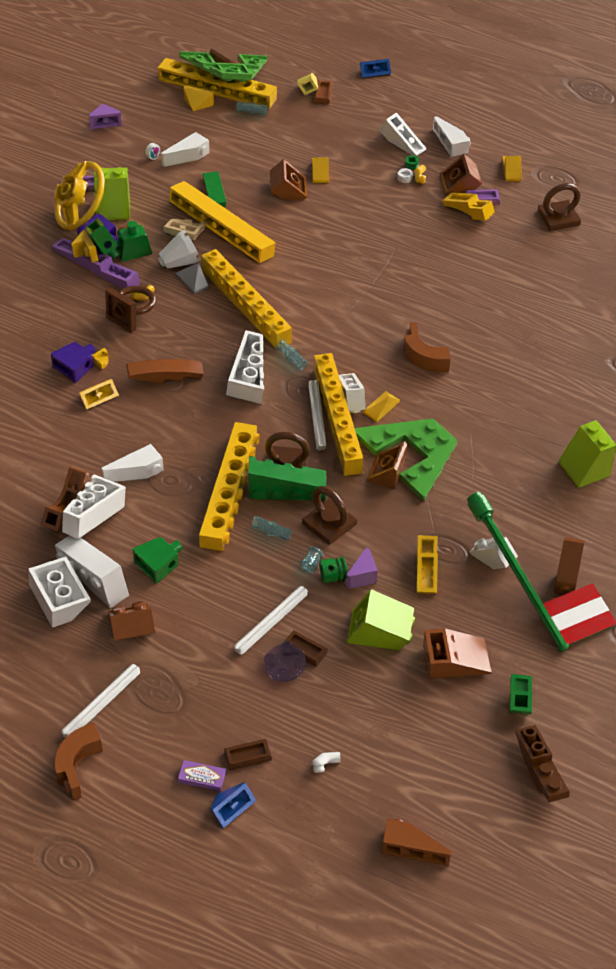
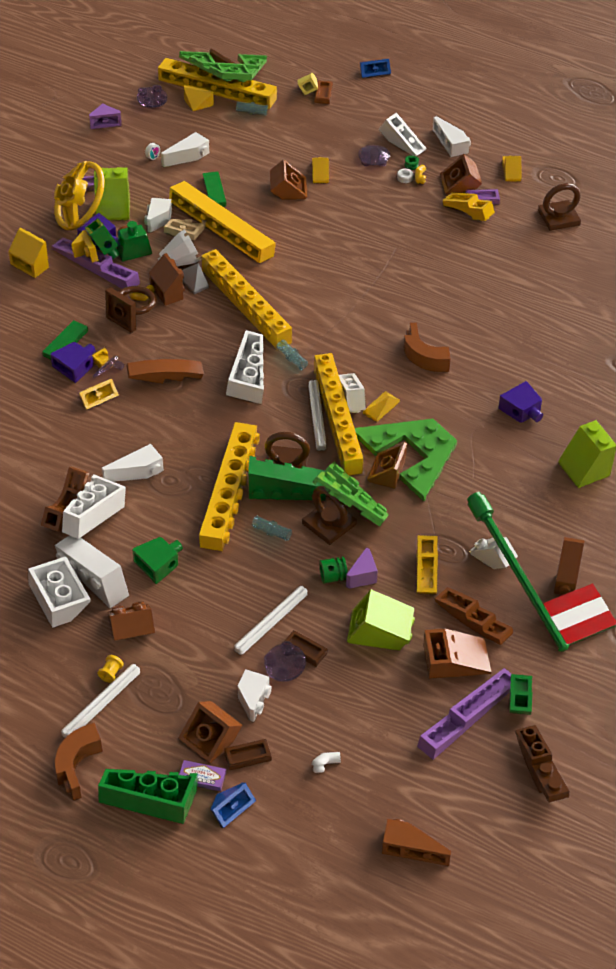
(29, 253): none -> yellow slope
(70, 334): none -> green tile
(109, 364): none -> bar
(110, 668): none -> yellow bush
(149, 793): none -> green wedge
(152, 96): none -> dish
(158, 213): none -> white slope
(167, 280): none -> dark orange slope
(209, 730): none -> dark orange slope
(252, 691): none -> white slope
(312, 559): clear light blue bush -> none
(349, 492): none -> bright green wing
(374, 155): none -> clear purple dish
(465, 714): none -> medium lavender slope
(469, 613): none -> dark orange slope
(521, 403): none -> dark purple torso

